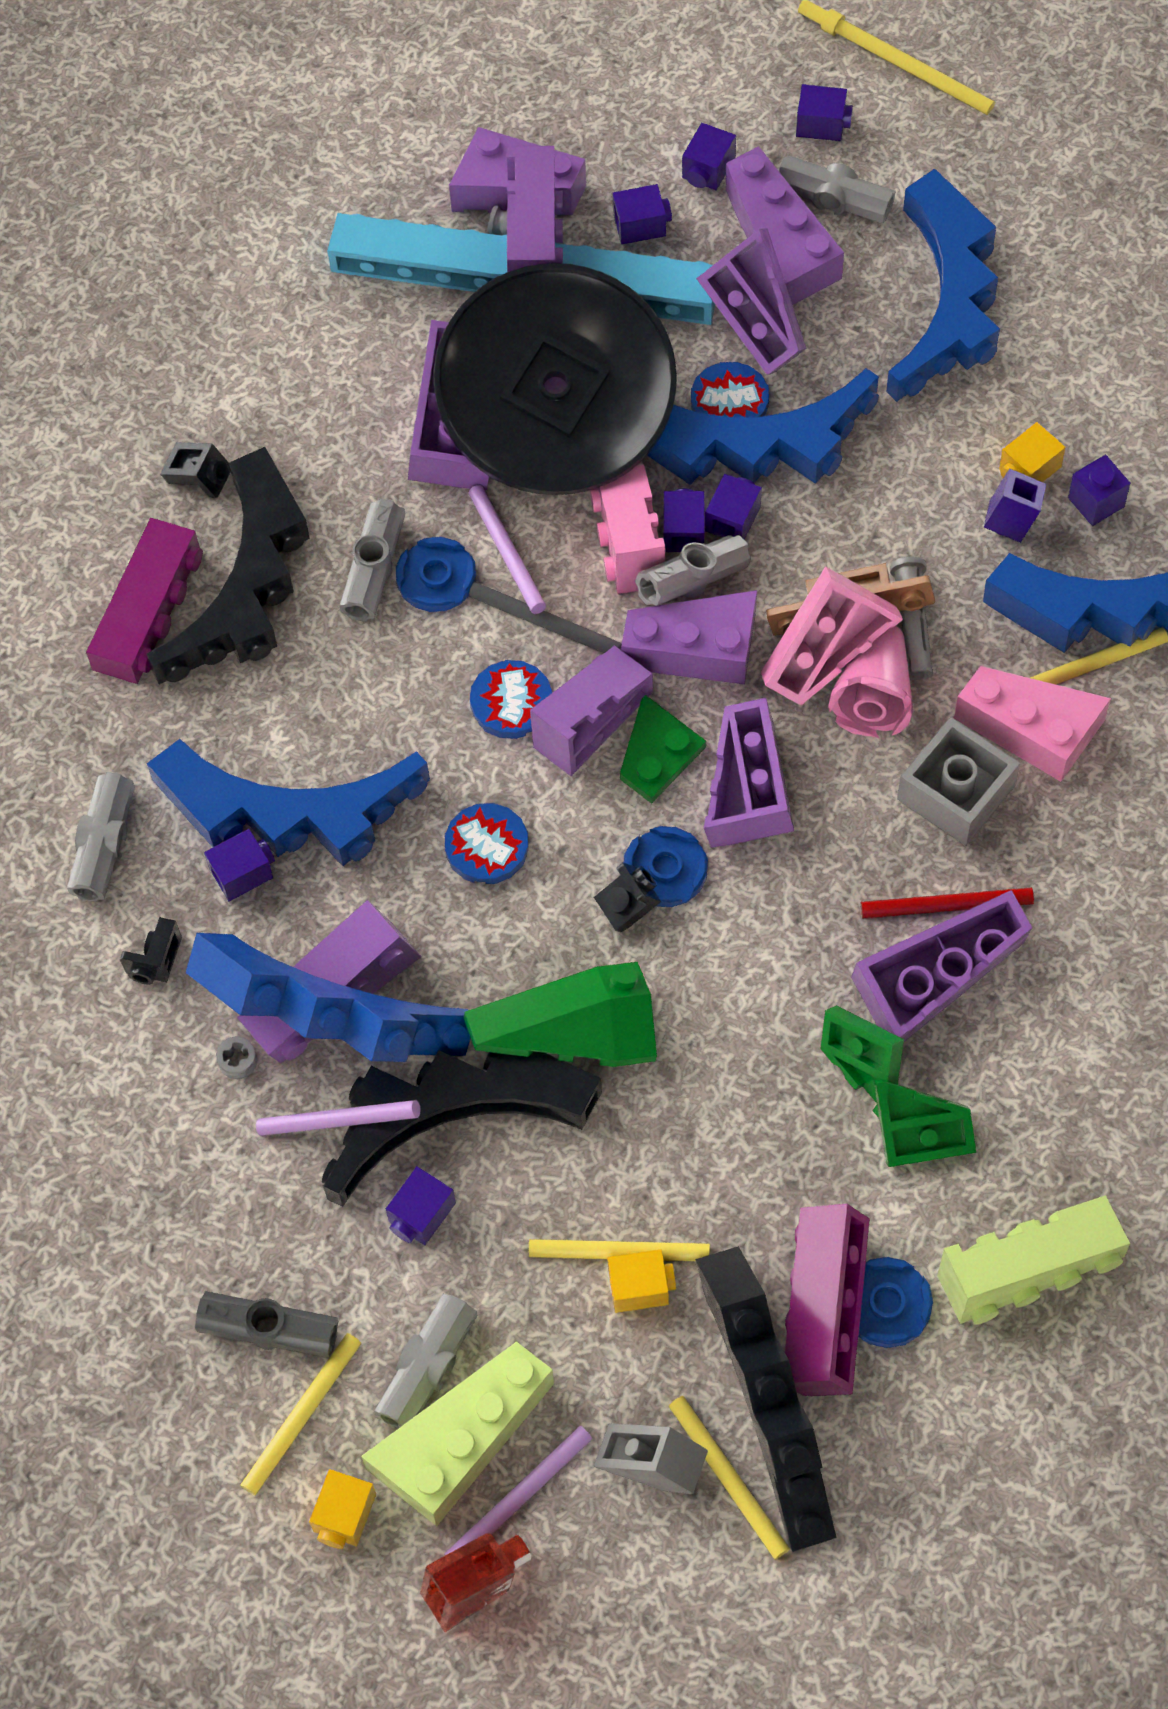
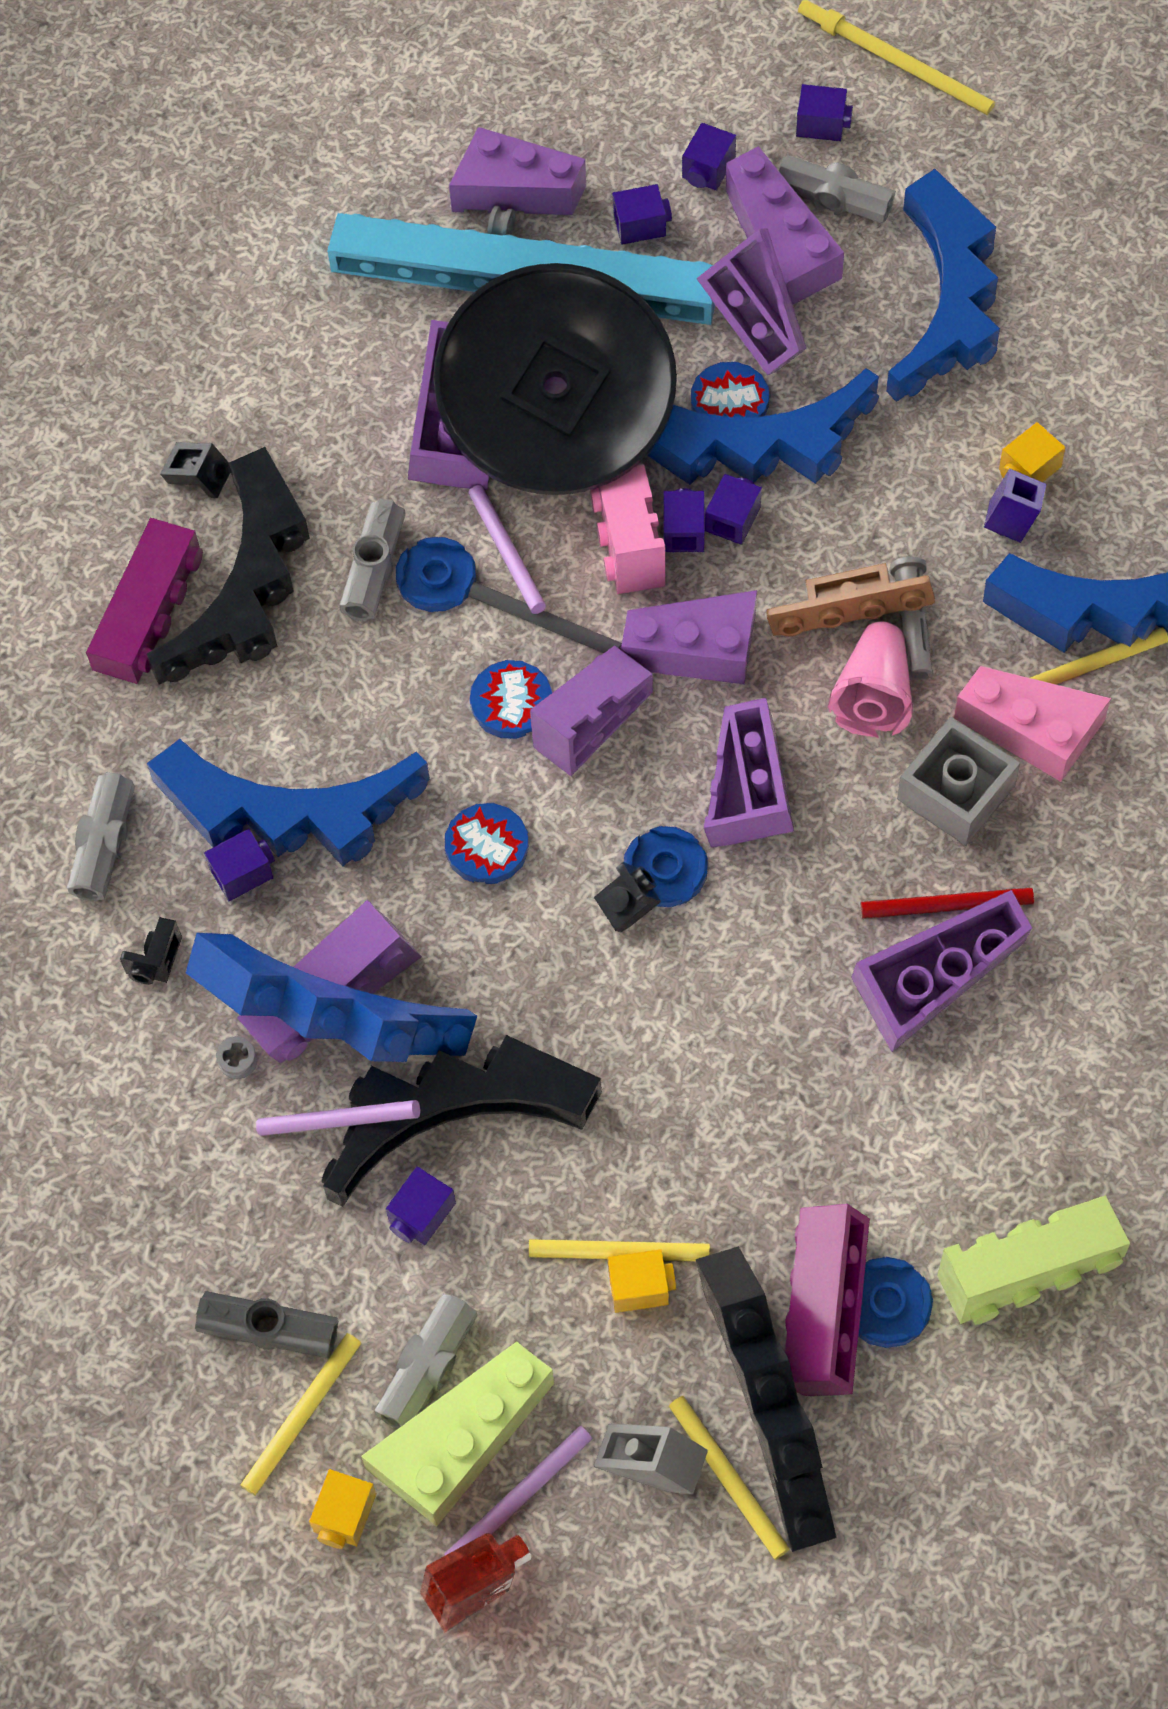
(533, 208): medium lavender wedge -> none
(586, 1015): green wedge -> none
(658, 750): green wing -> none
(692, 570): light grey piece -> none
(825, 635): bright pink wedge -> none
(861, 1050): green wing -> none
(921, 1125): green wing -> none
(1099, 490): dark purple brick -> none

